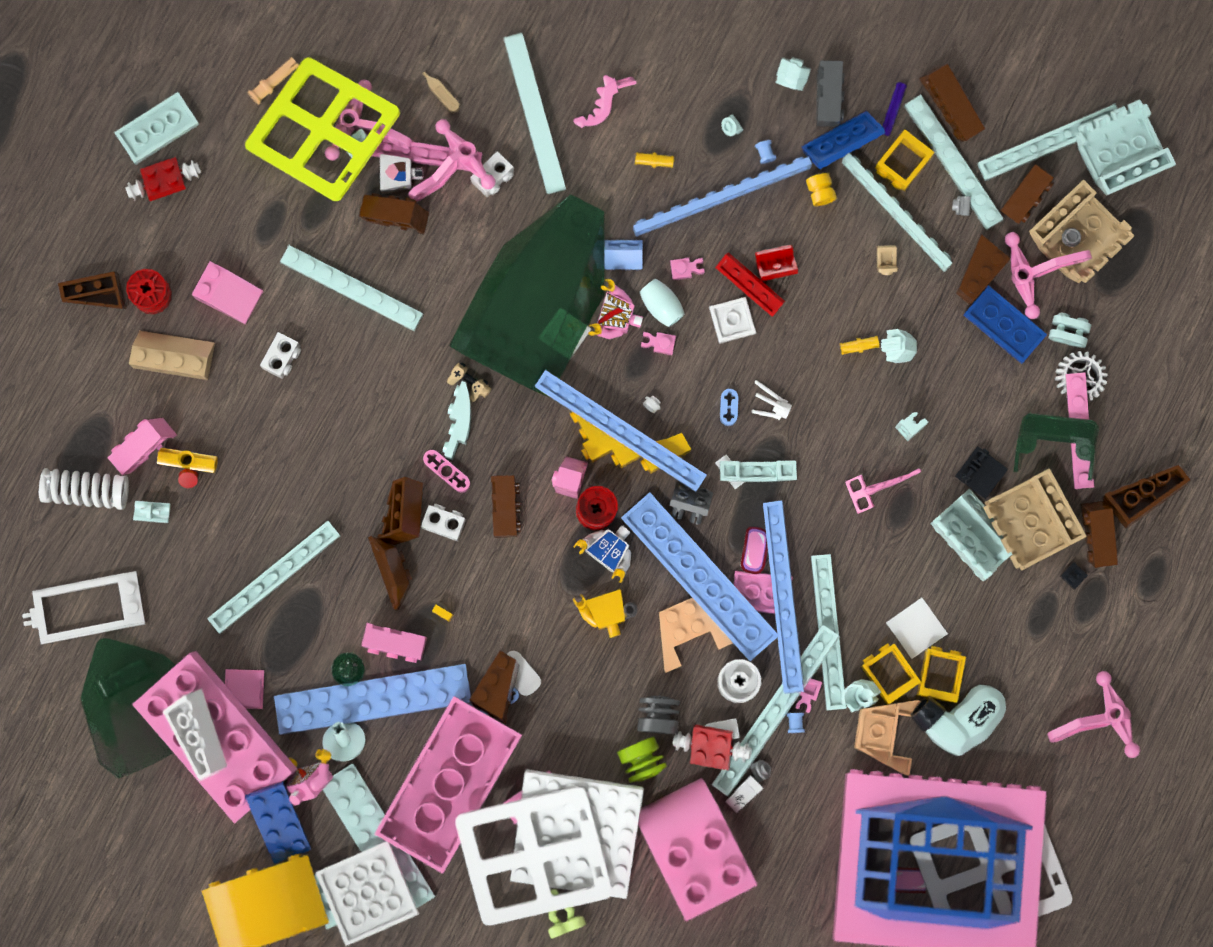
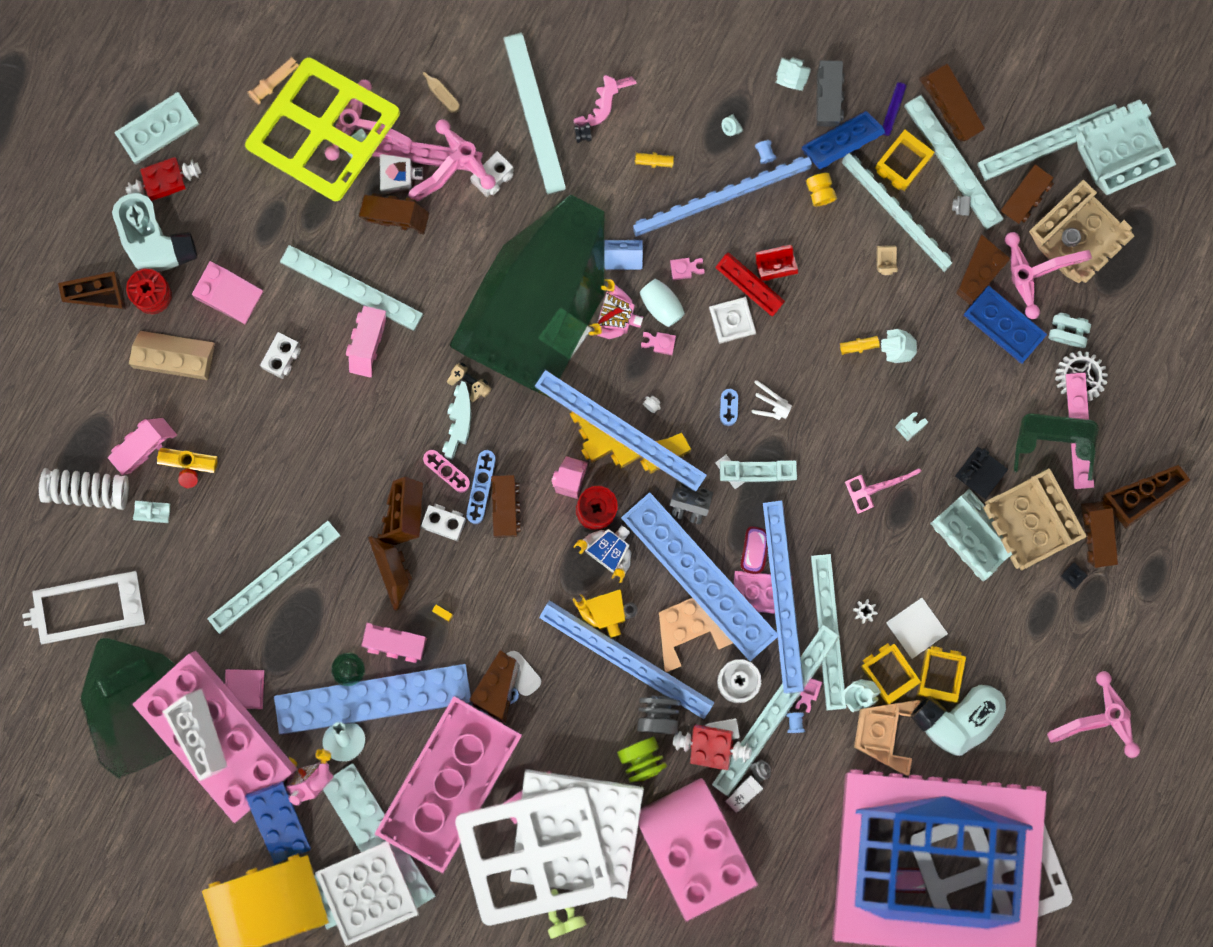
(144, 238): none -> light aqua piece
(366, 340): none -> bright pink wedge
(483, 487): none -> light blue beam
(582, 133): none -> black wheel
(626, 659): none -> light blue plate
(869, 608): none -> white gear

